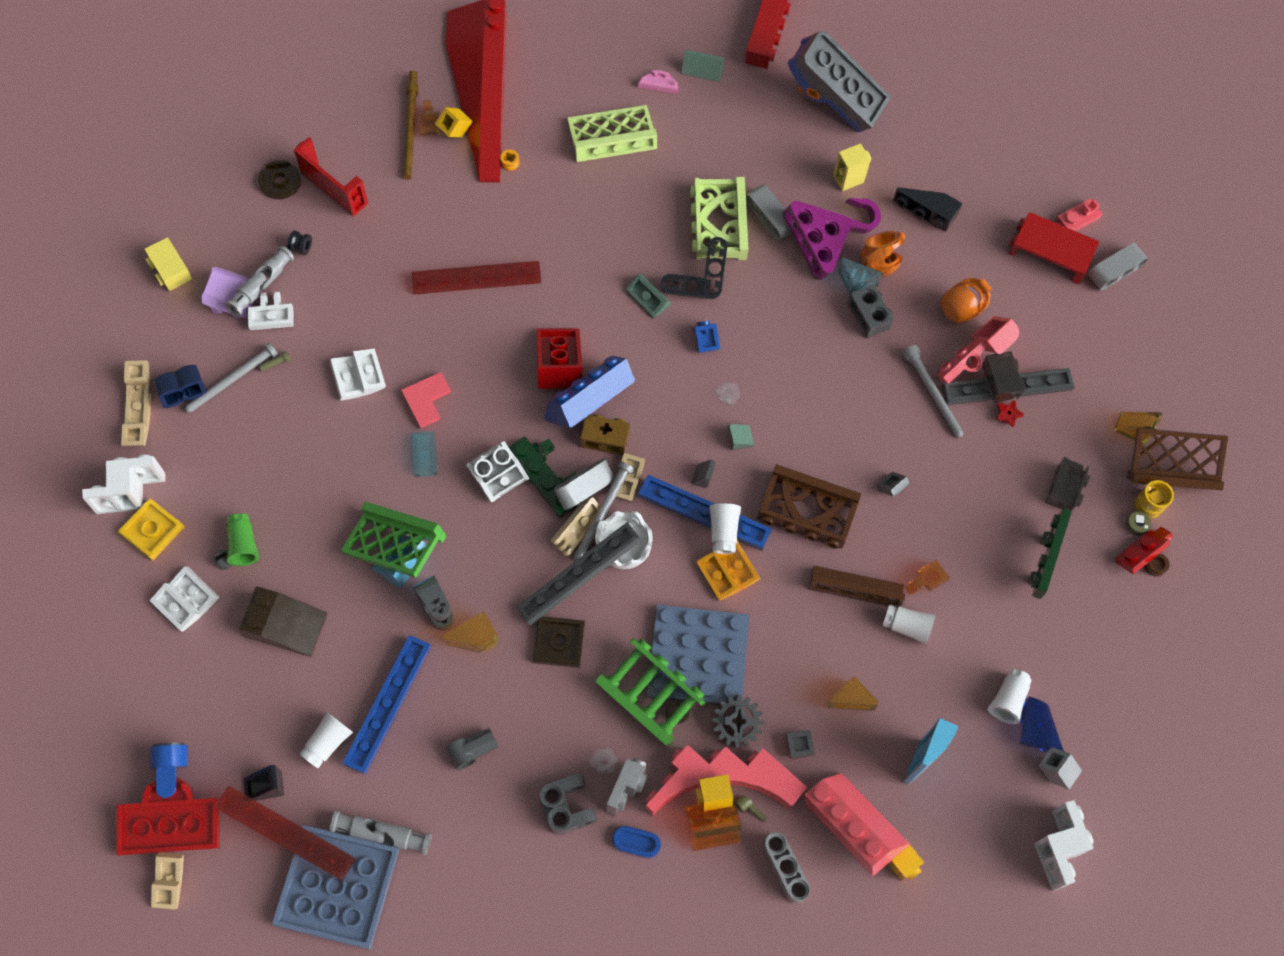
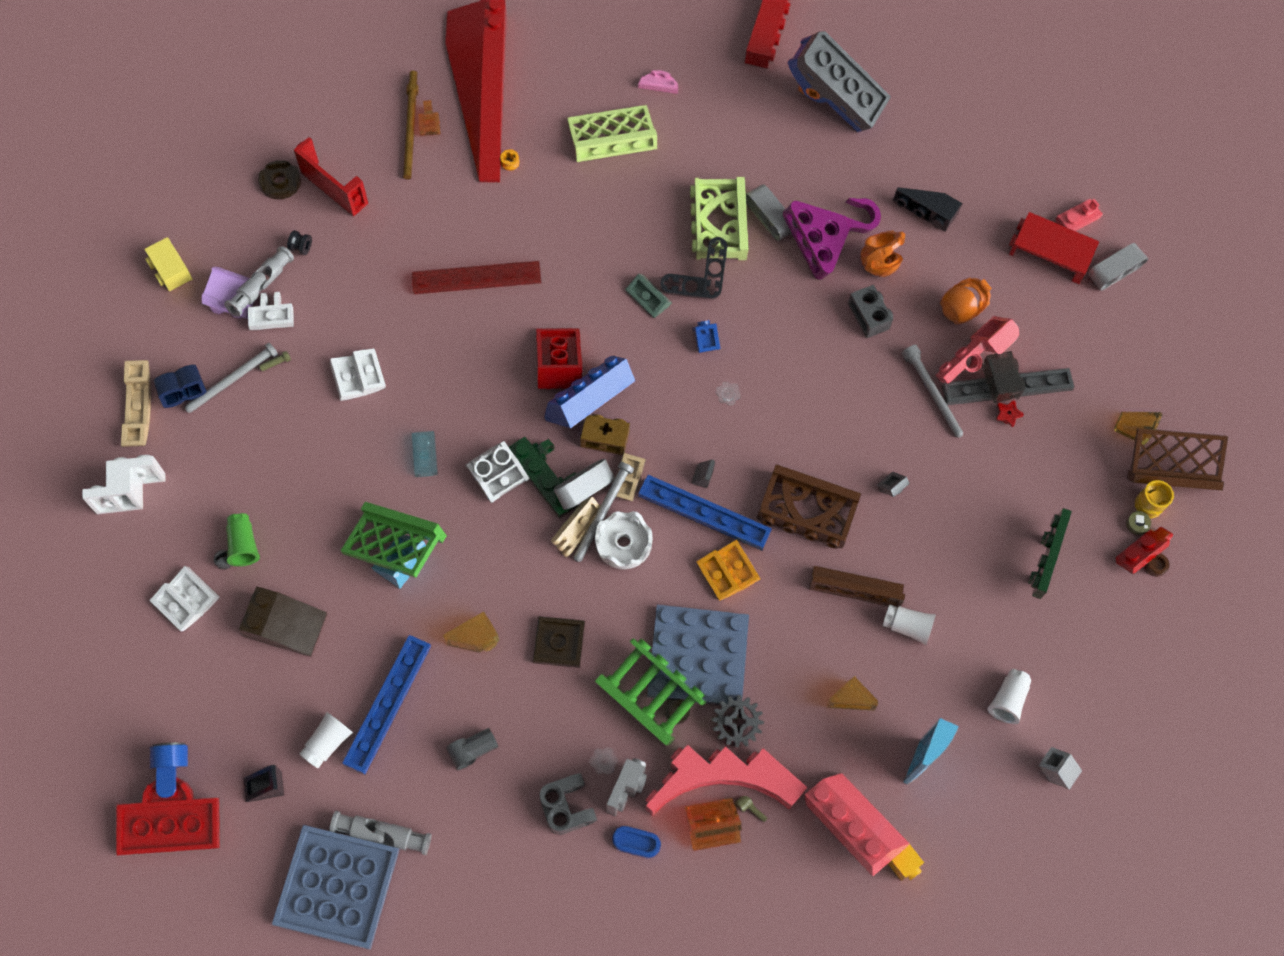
(151, 529): yellow tile -> none
(167, 881): tan slope -> none
(285, 833): clear red plate -> none
(420, 398): coral tile -> none
(434, 602): dark grey piece -> none
(453, 122): yellow brick -> none
(578, 573): dark grey tile -> none
(702, 65): sand green slope -> none
(714, 793): yellow brick -> none
(724, 527): white plant -> none
(740, 436): sand green slope -> none
(786, 880): light grey beam -> none
(800, 744): dark grey plate -> none
(851, 167): light yellow brick -> none
(858, 276): clear light blue slope -> none
(929, 576): clear orange plate -> none
(1038, 726): clear blue slope -> none
(1067, 485): clear smoke hinge -> none
(1067, 843): white bracket -> none

